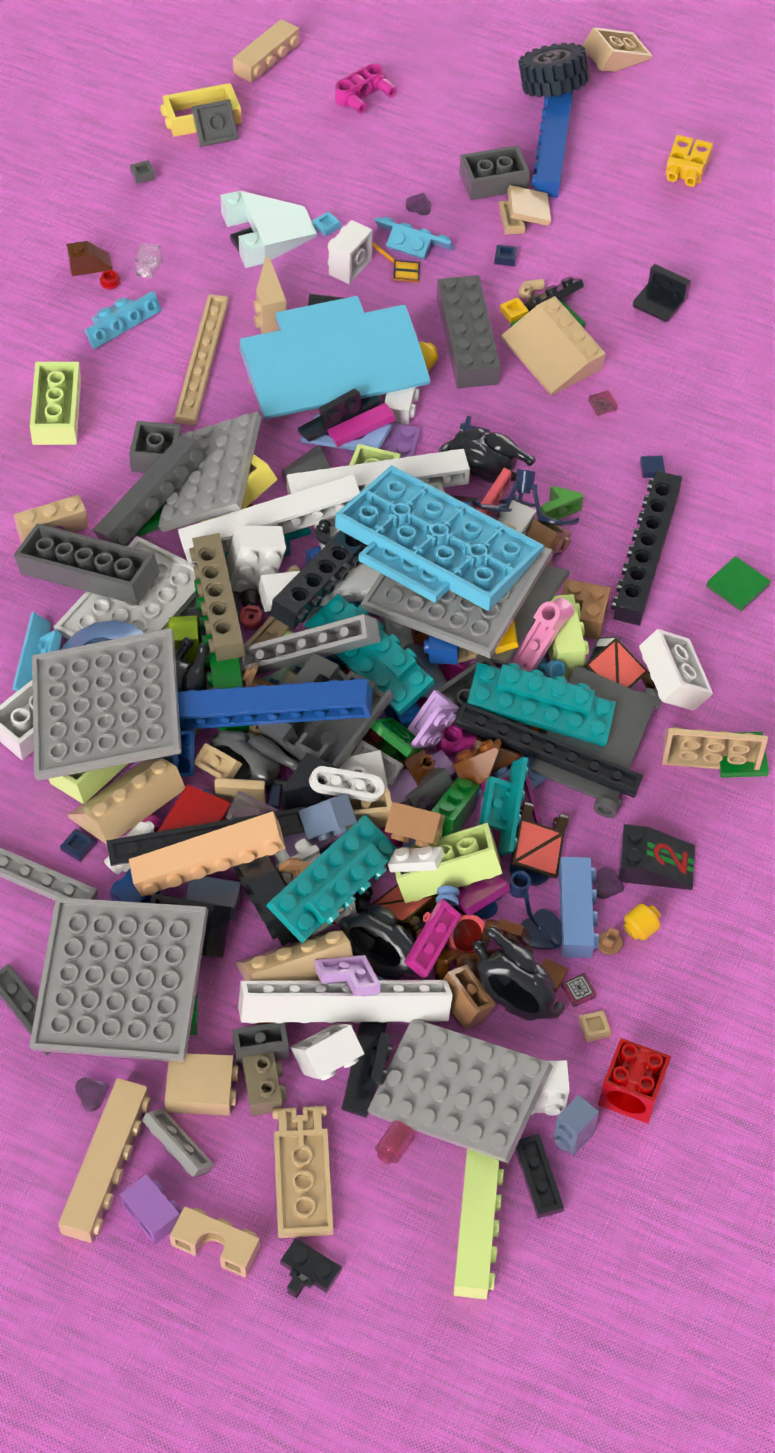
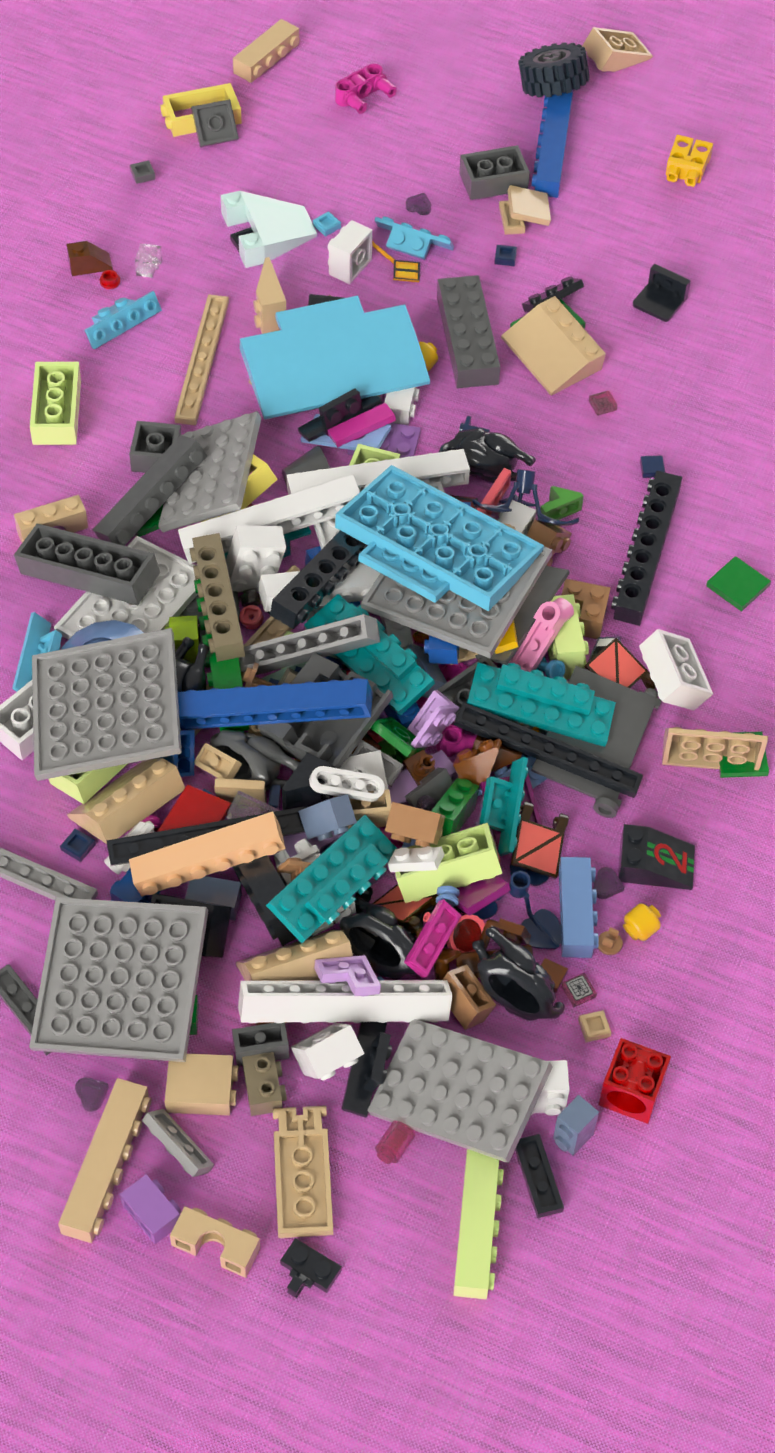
(323, 532): black arm -> none
(513, 310): yellow plate -> none
(528, 287): tan arm -> none

